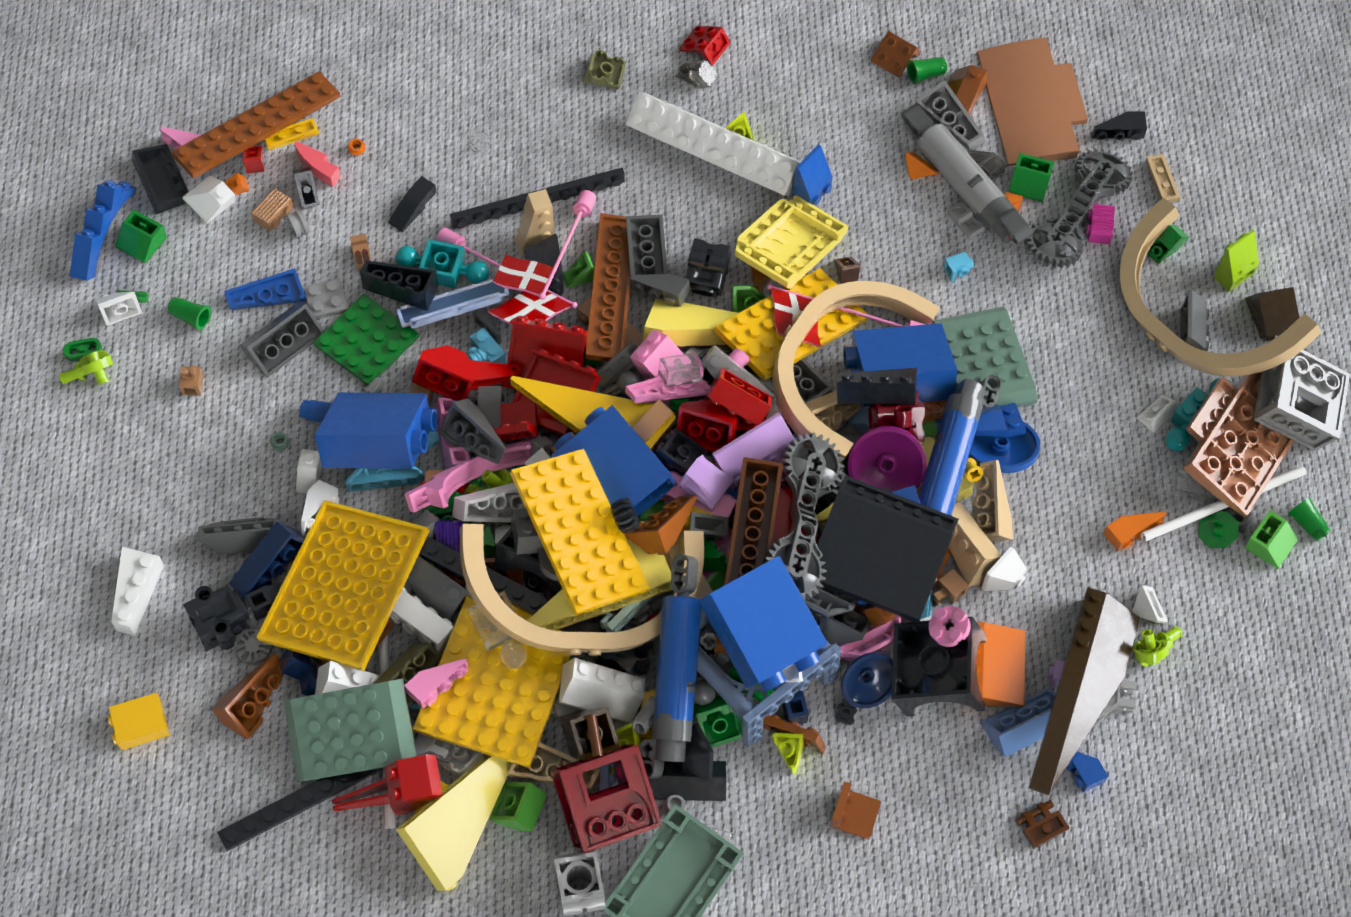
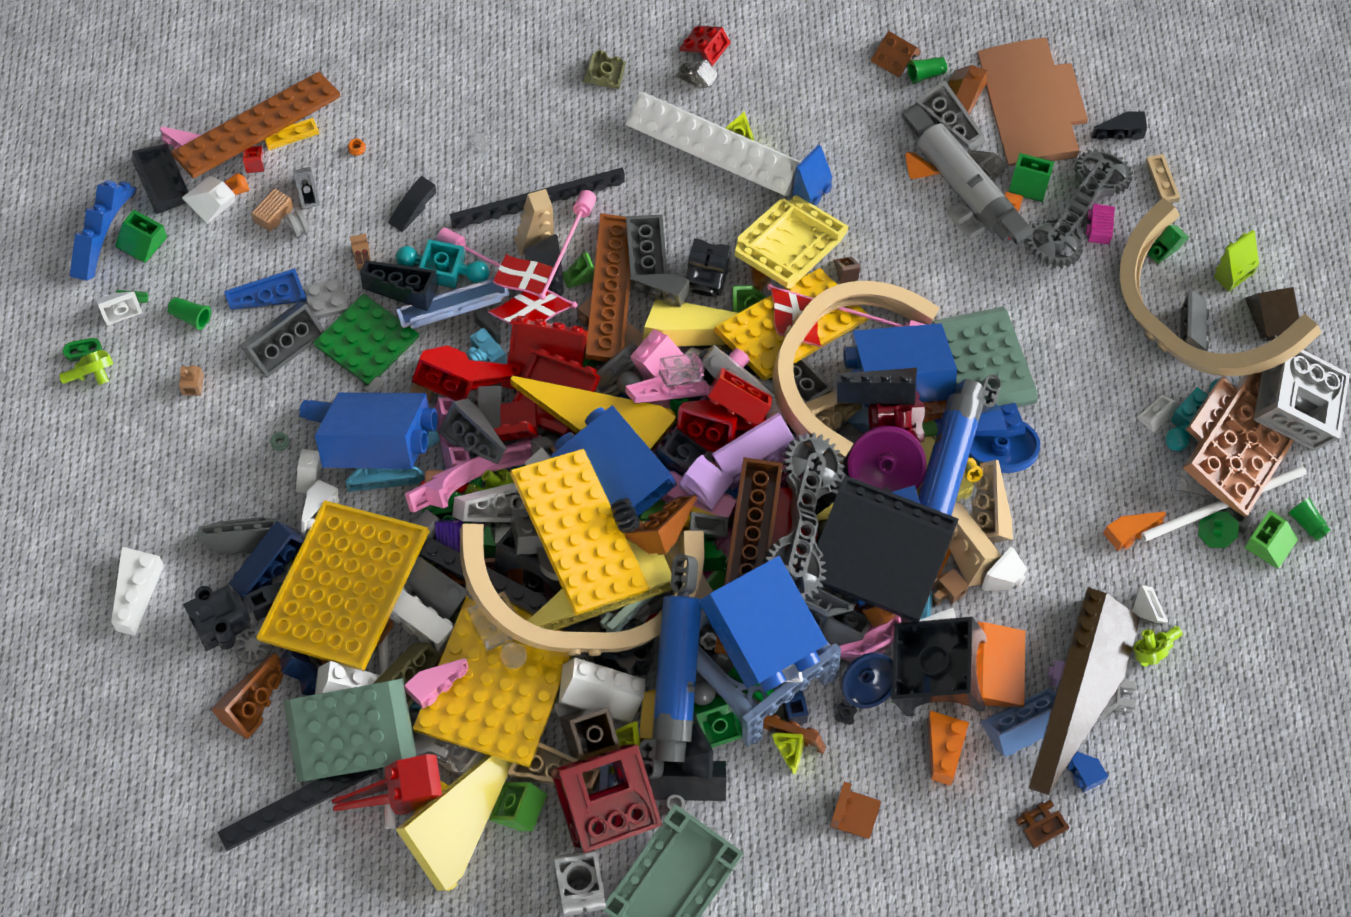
(138, 721): yellow brick -> none
(319, 163): coral slope -> none
(594, 736): reddish brown piece -> none
(644, 720): light grey piece -> none
(652, 420): medium nougat slope -> none
(941, 618): bright pink plate -> none
(945, 745): none -> orange wedge
(958, 265): medium azure brick -> none

